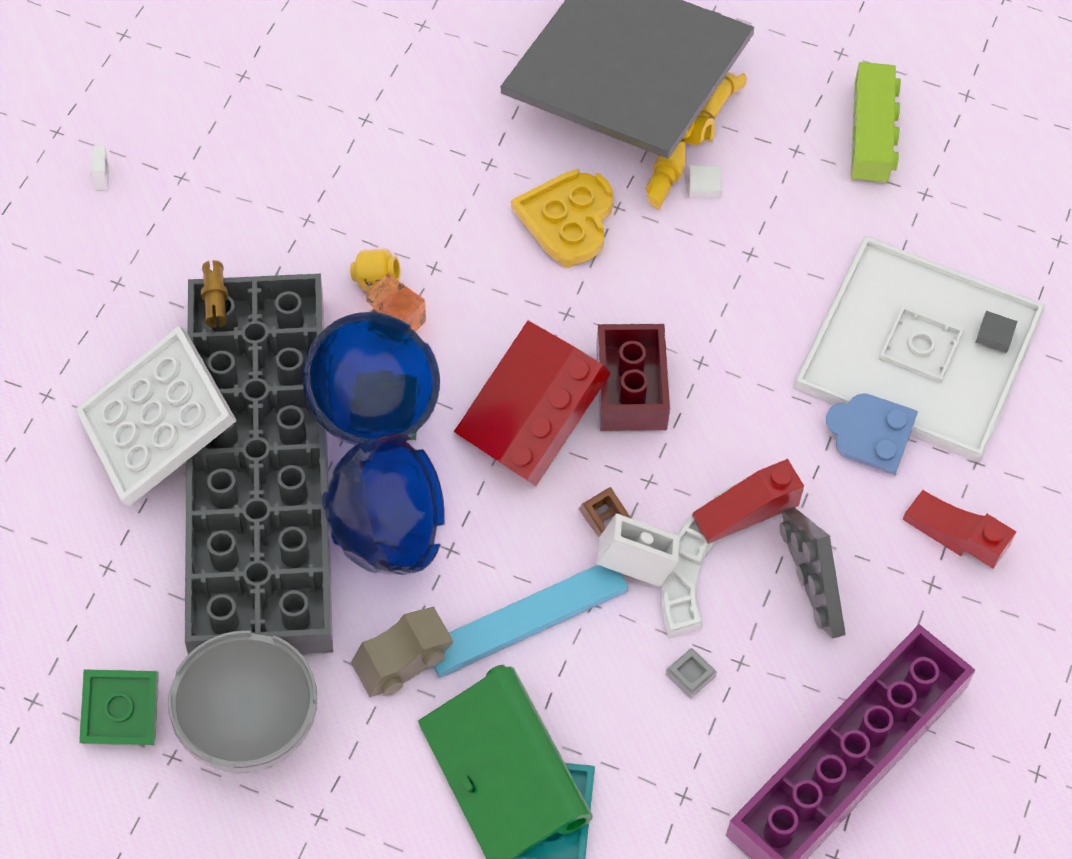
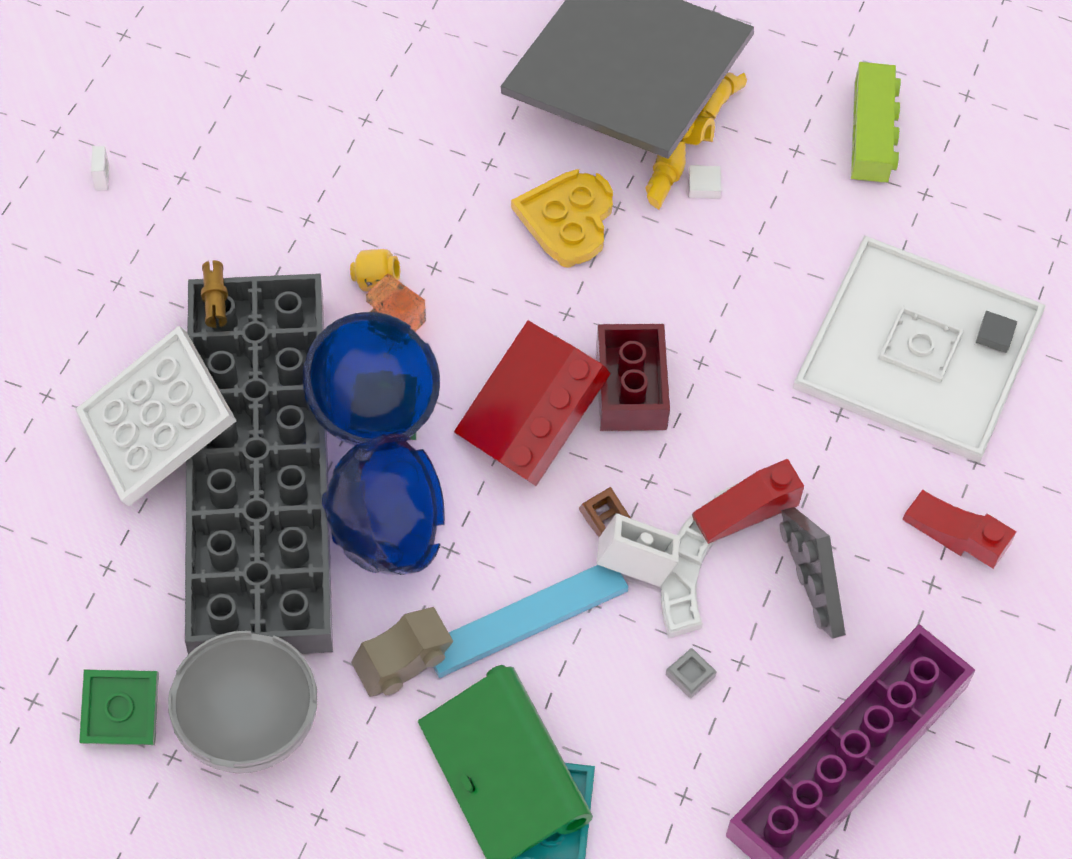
(871, 430): medium blue plate -> none

